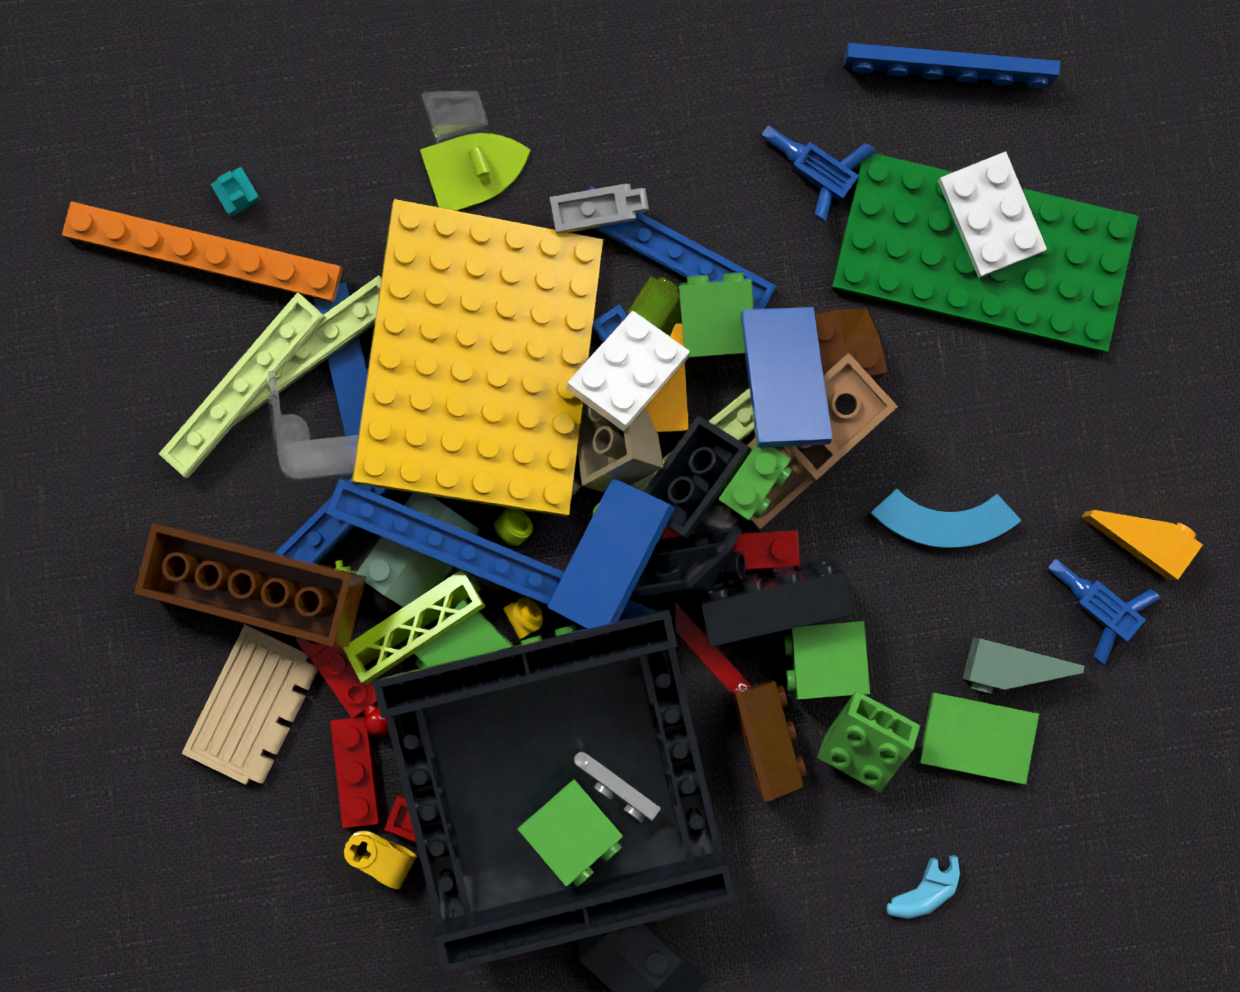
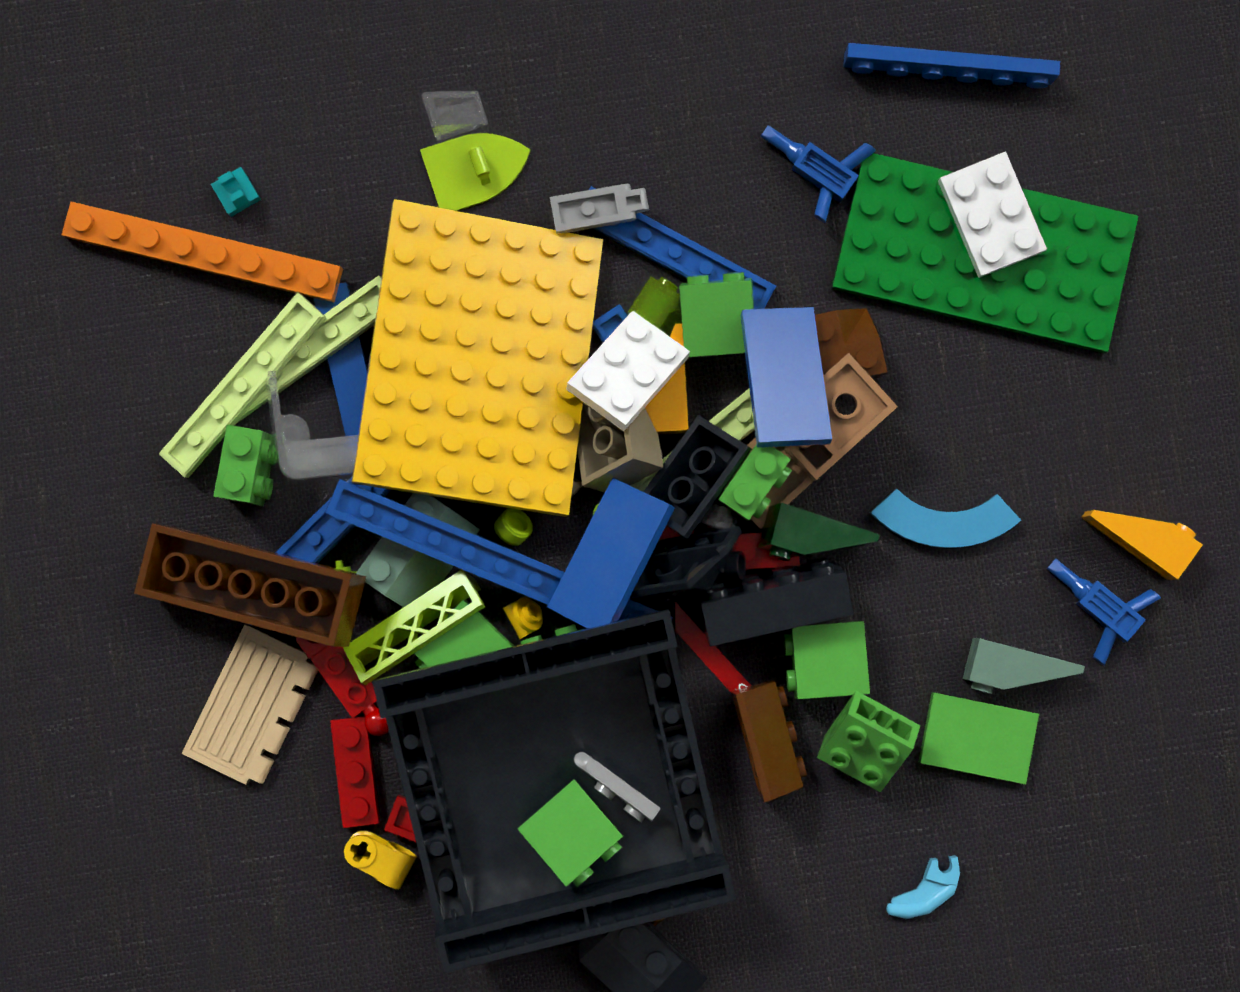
(246, 466): none -> bright green brick
(798, 532): none -> dark green slope

